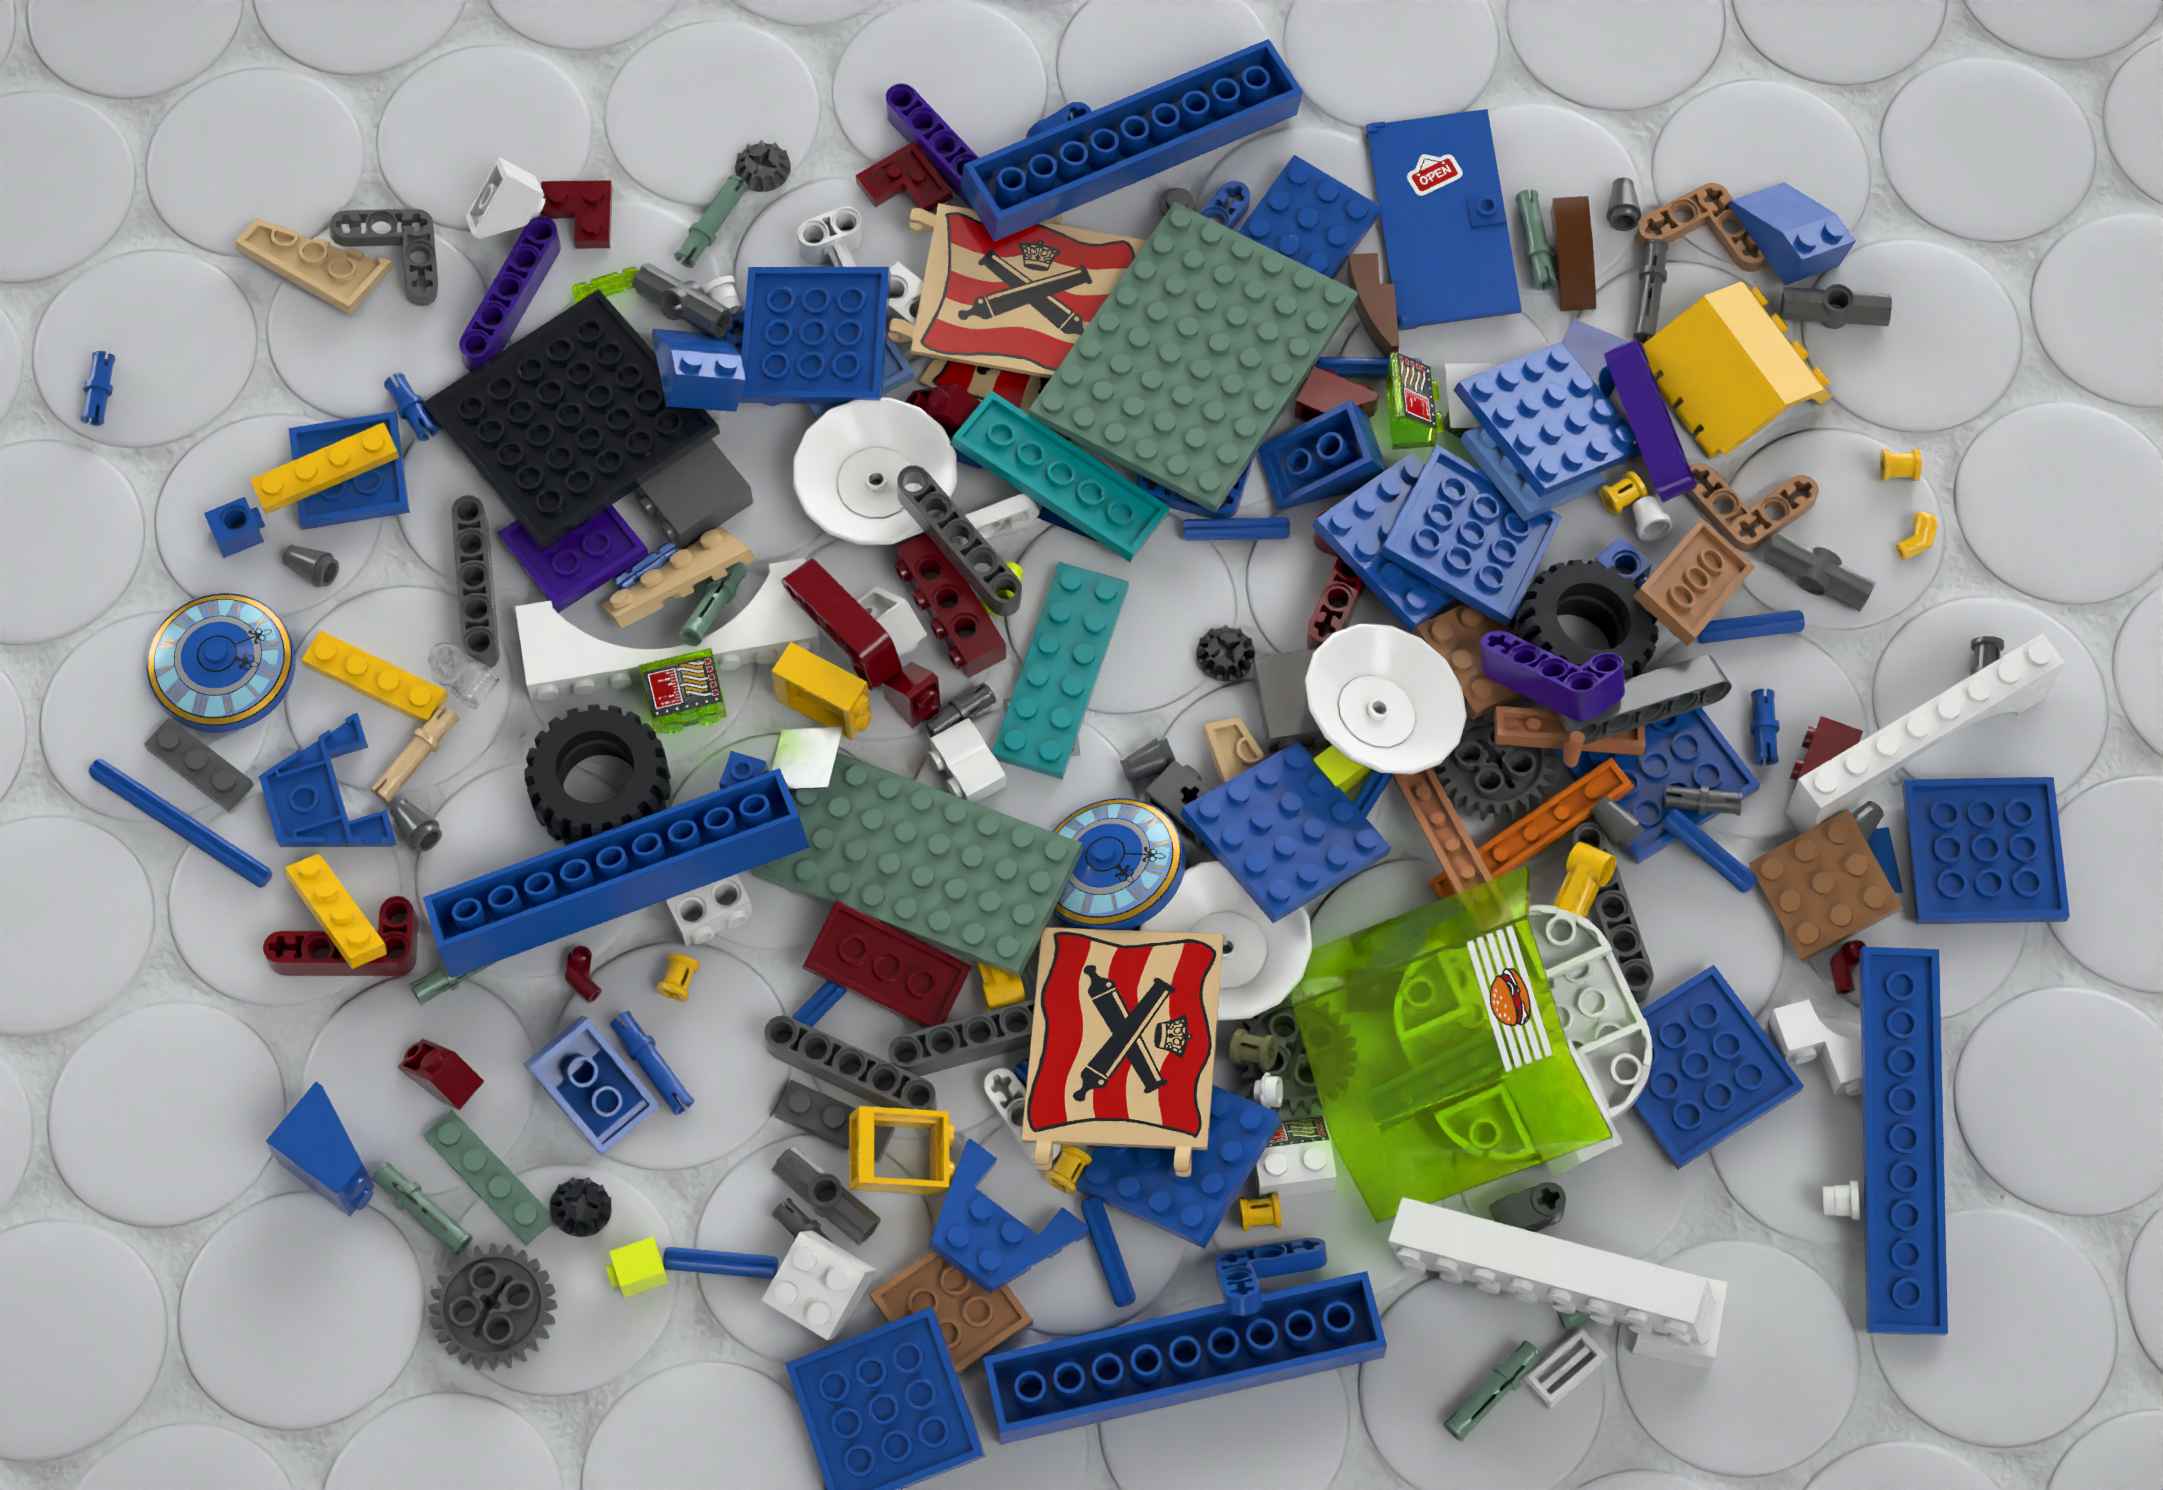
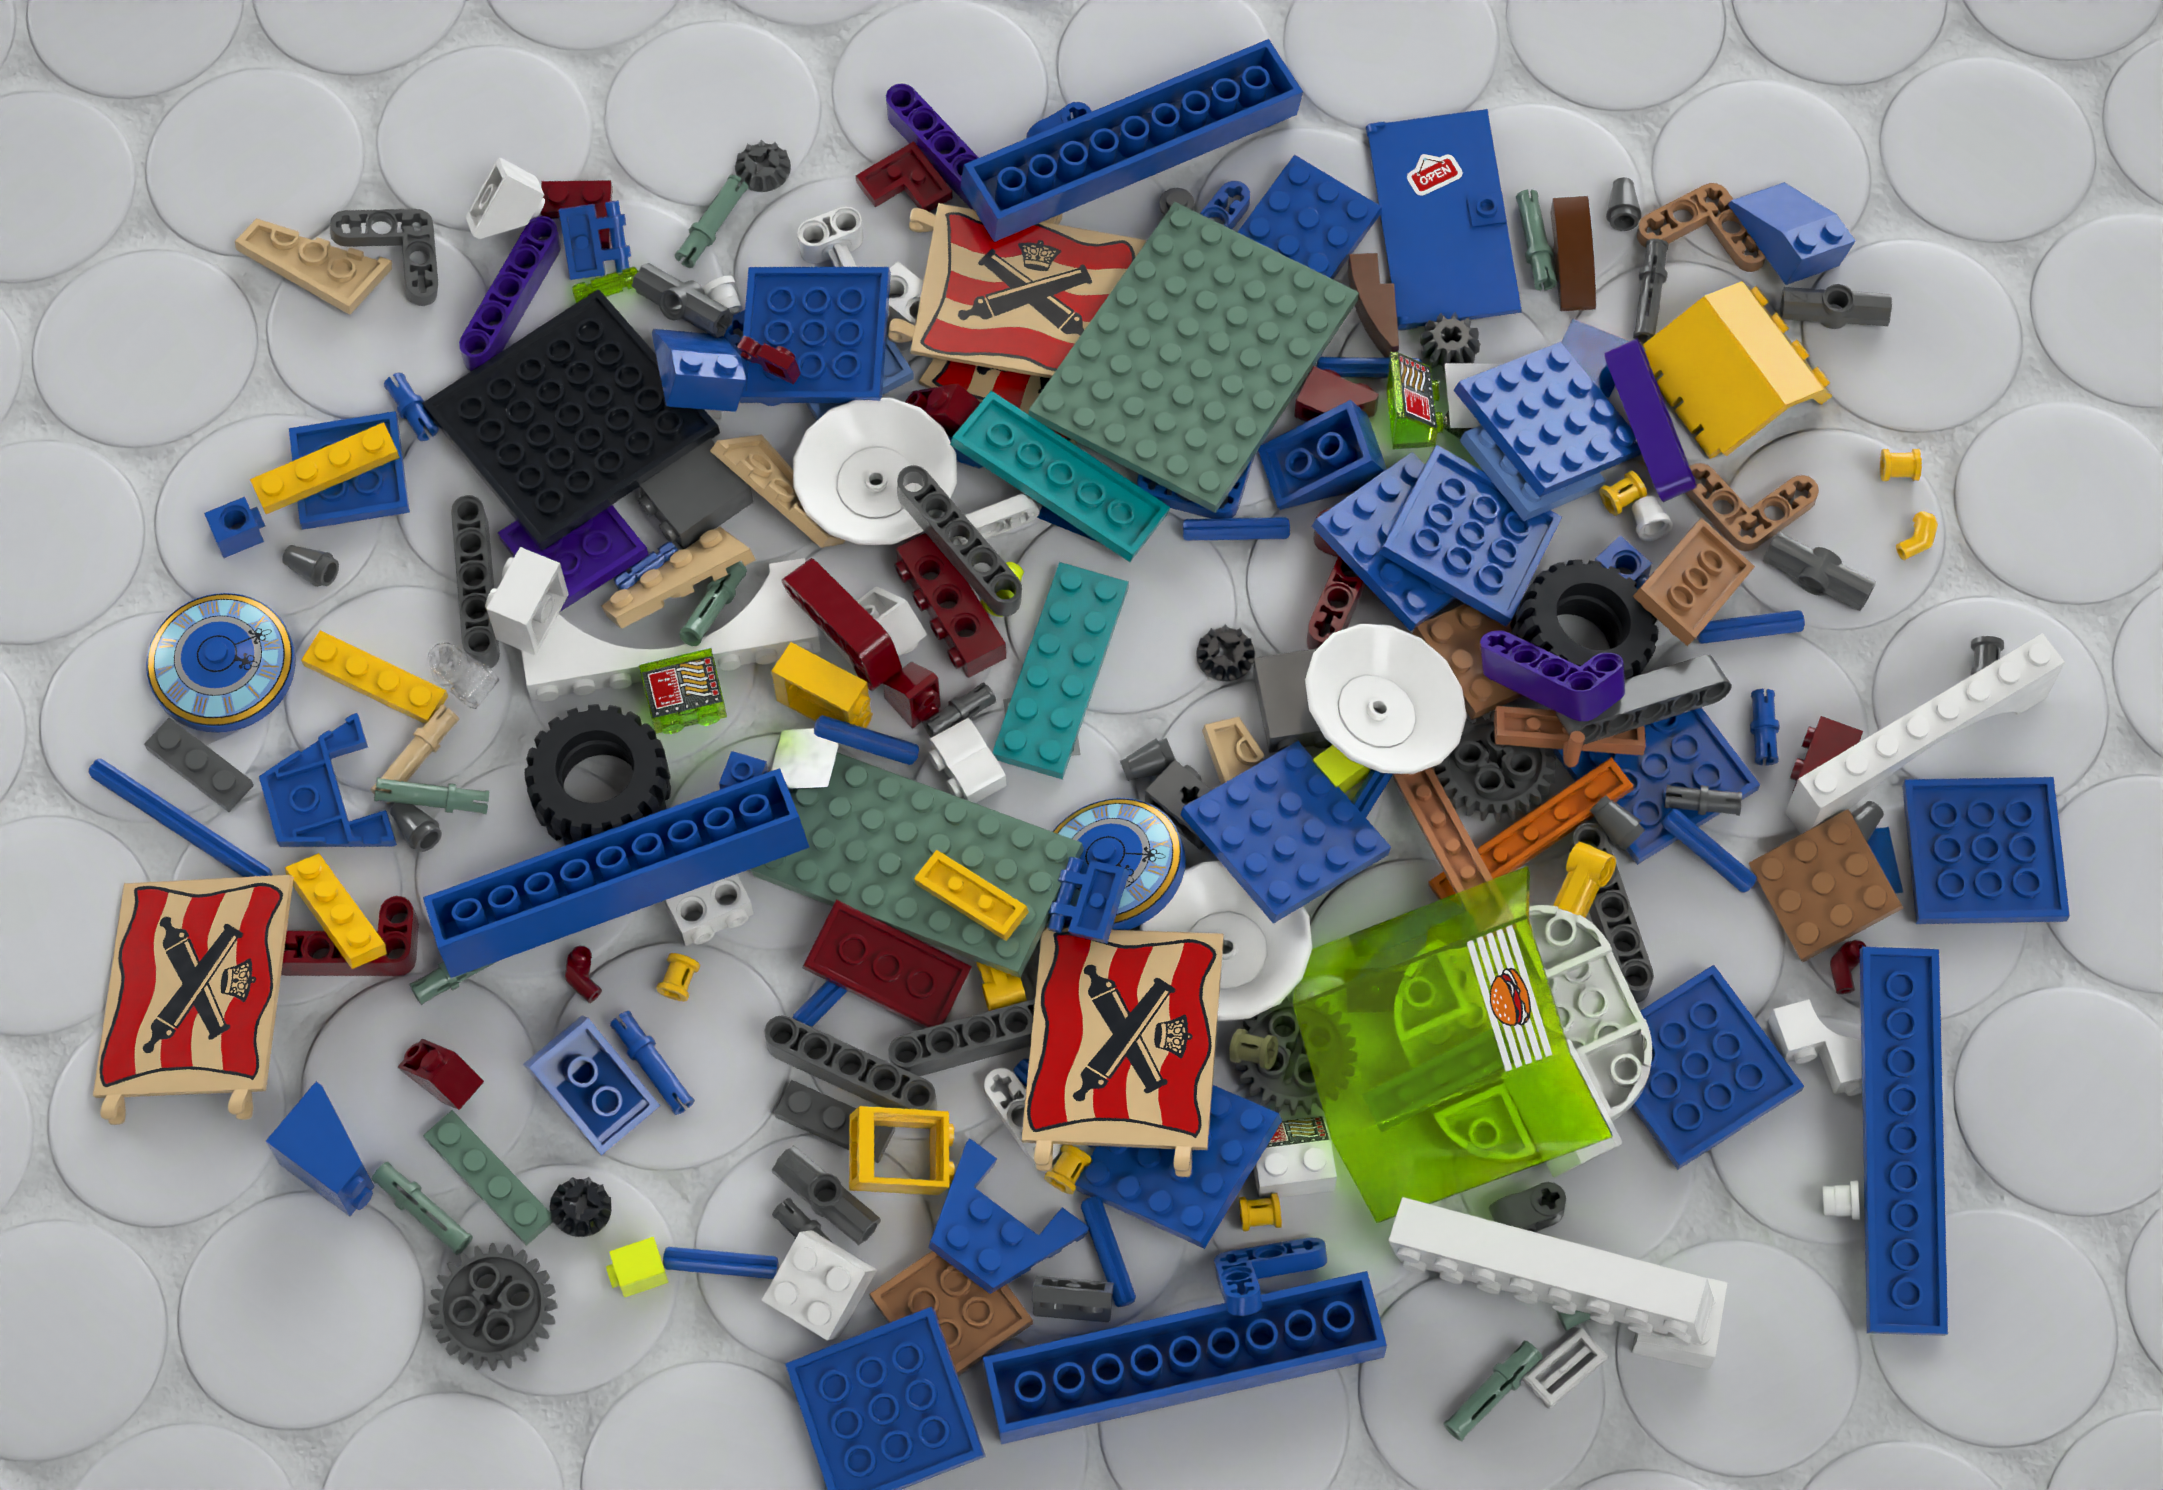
(98, 388): blue pin -> none
(193, 991): none -> flag
(432, 795): none -> sand green pin
(526, 600): none -> white brick
(583, 241): none -> blue plate
(772, 478): none -> tan wing
(775, 361): none -> dark red plate
(866, 740): none -> blue axle
(971, 895): none -> yellow plate
(1072, 1299): none -> dark grey bracket
(1097, 902): none -> blue plate
(1269, 1091): white plate -> none
(1449, 341): none -> dark grey gear

